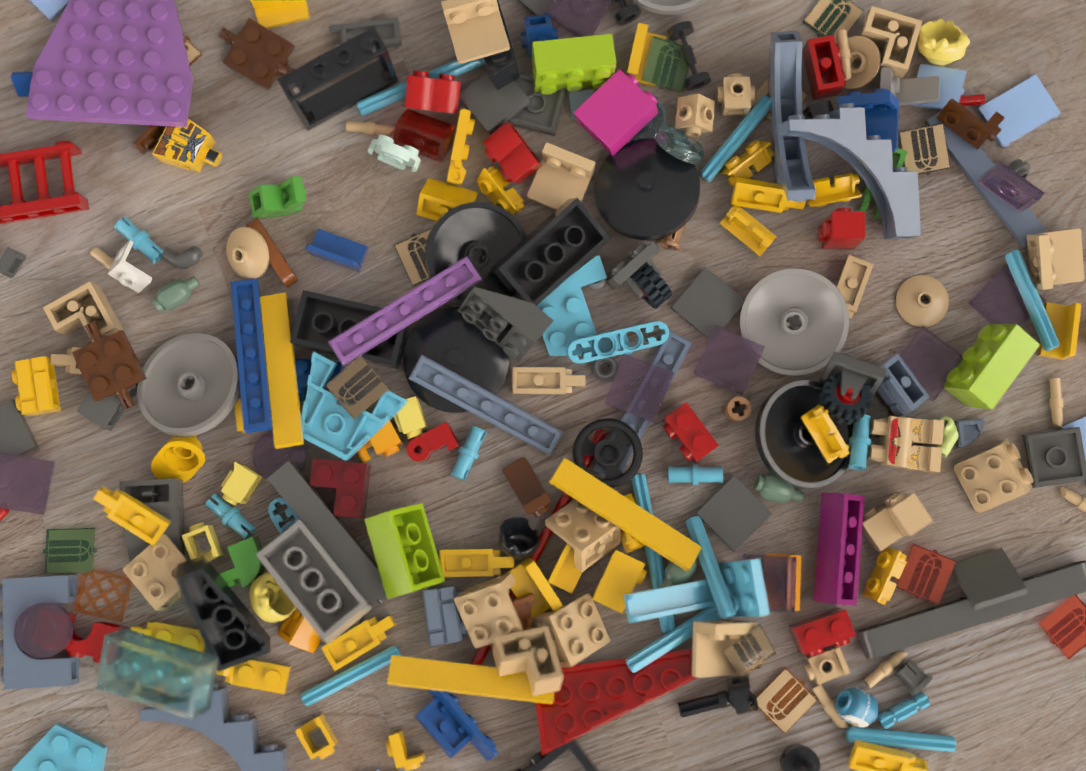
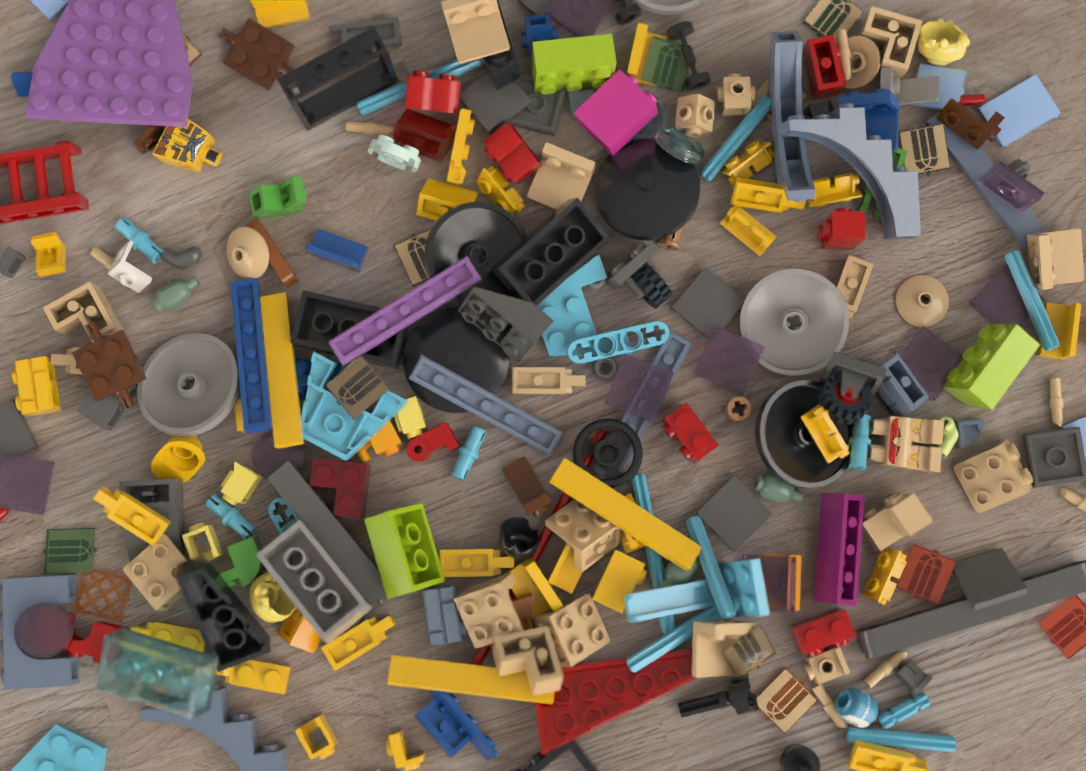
(49, 254): none -> yellow bracket
(349, 676): medium azure axle -> none
(695, 474): medium azure pin -> none

